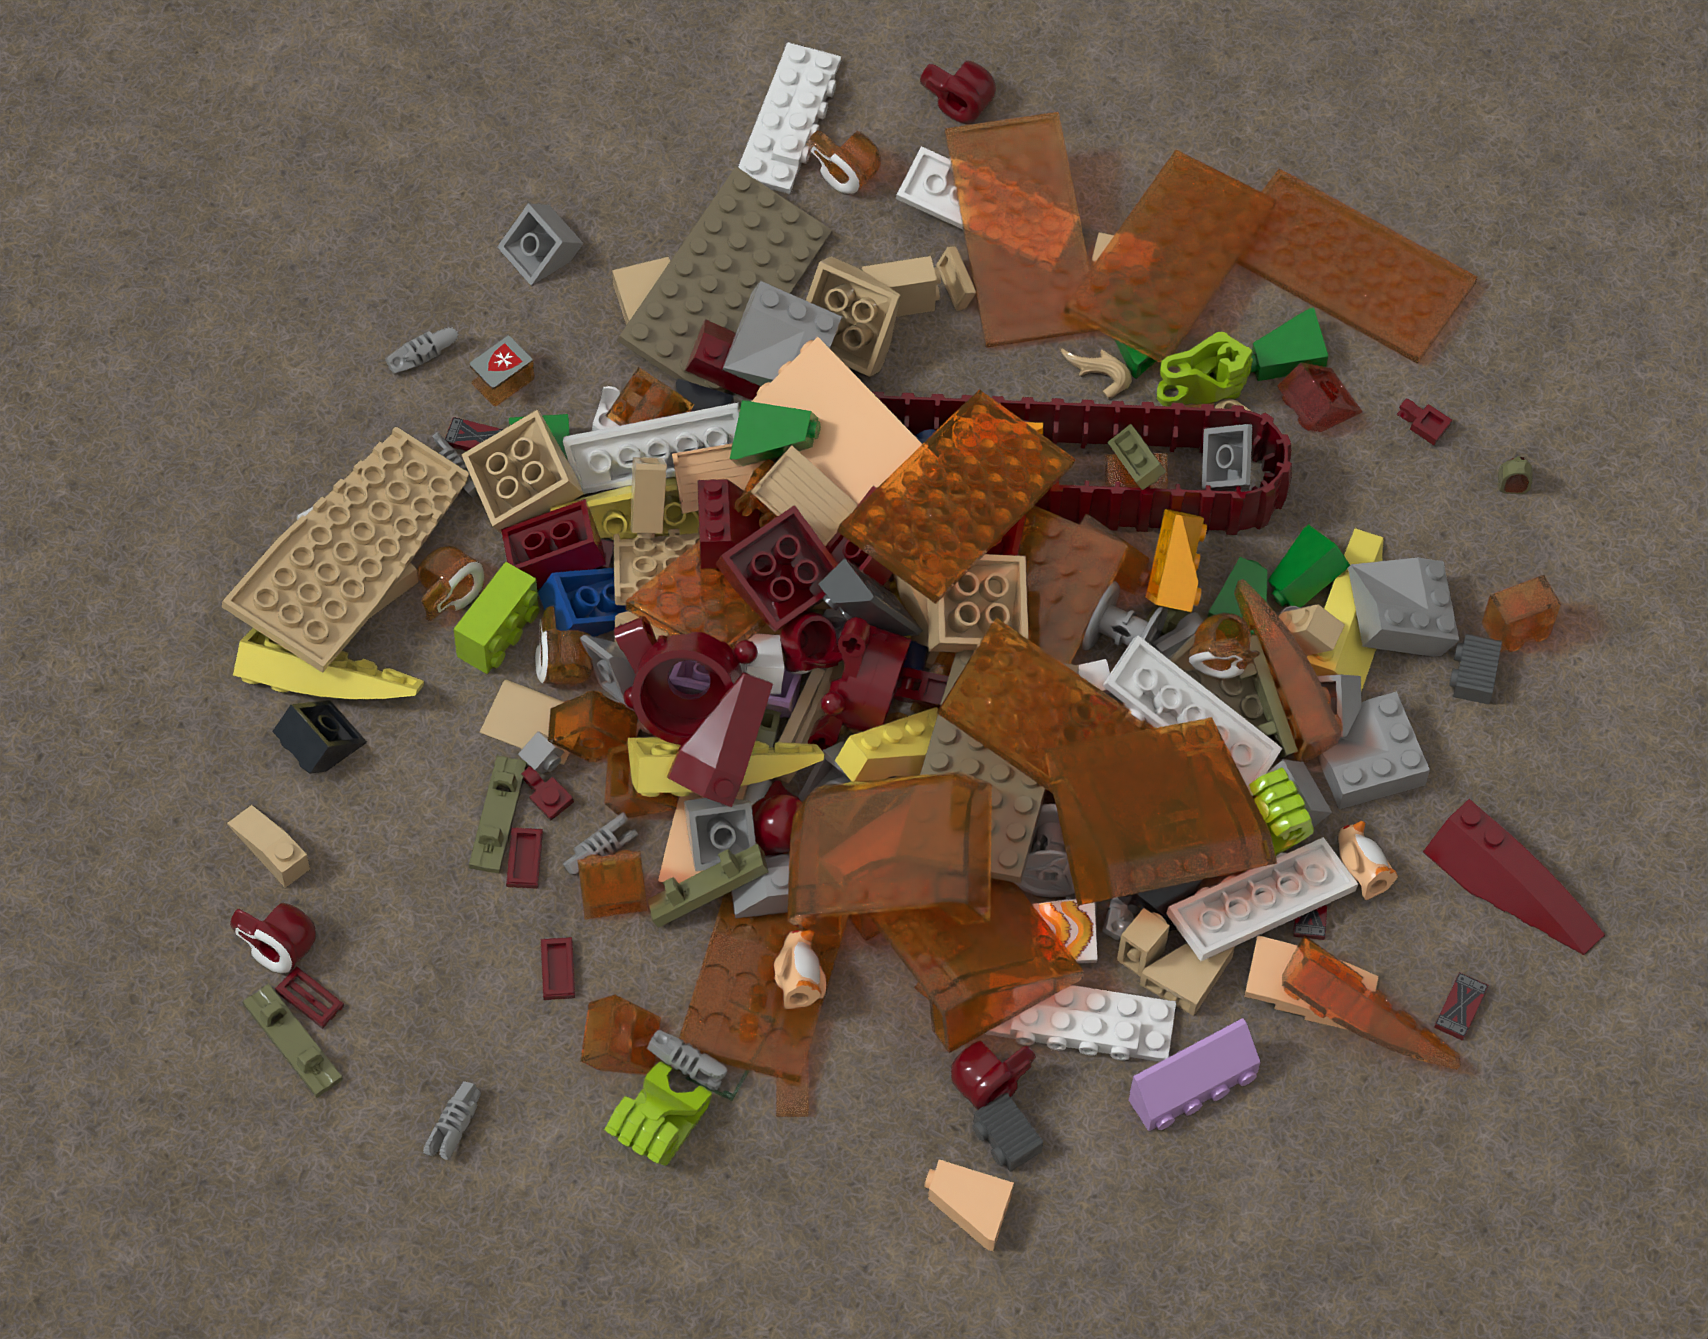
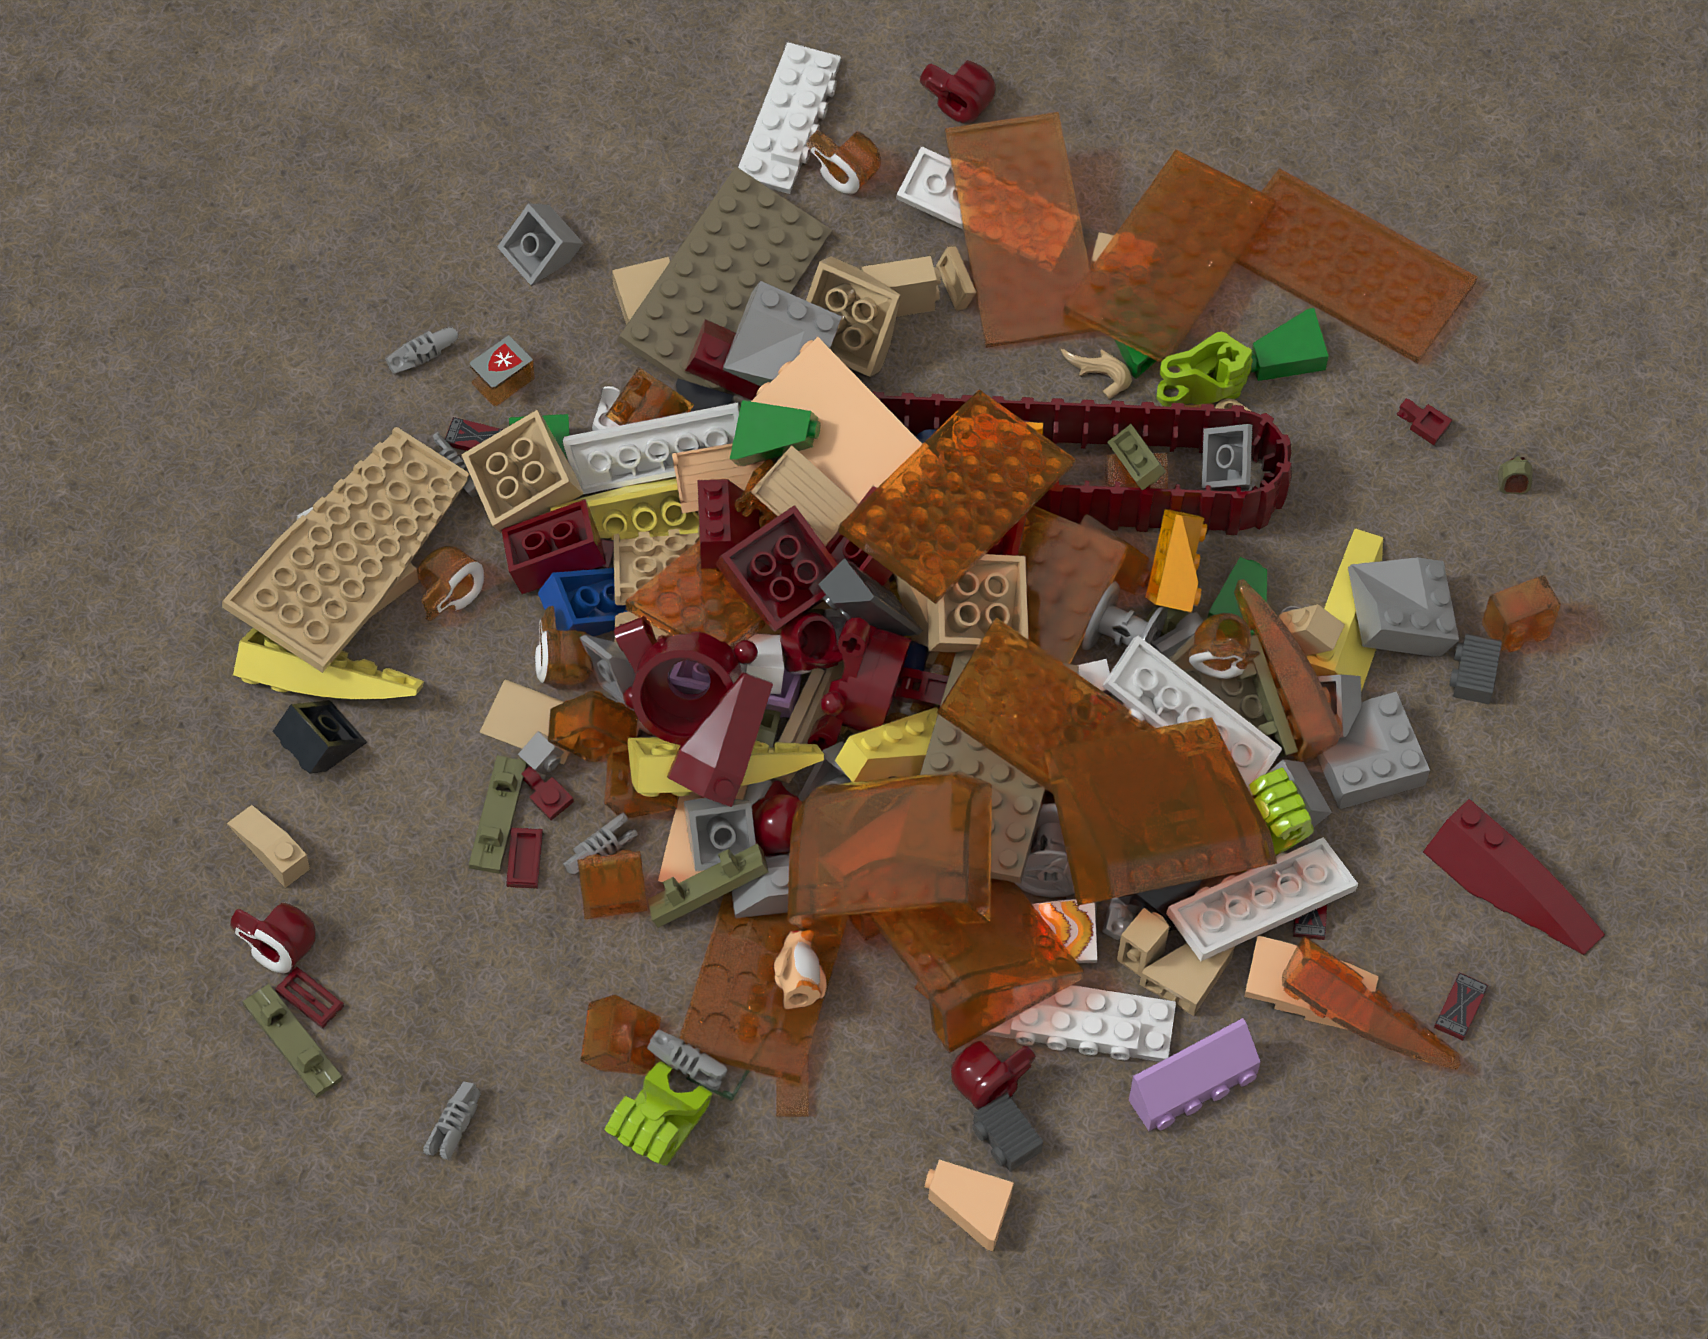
(497, 618): lime brick -> none
(557, 968): dark red tile -> none
(648, 496): tan slope -> none
(1306, 568): green slope -> none
(1317, 397): clear red slope -> none
(1365, 860): light nougat animal -> none

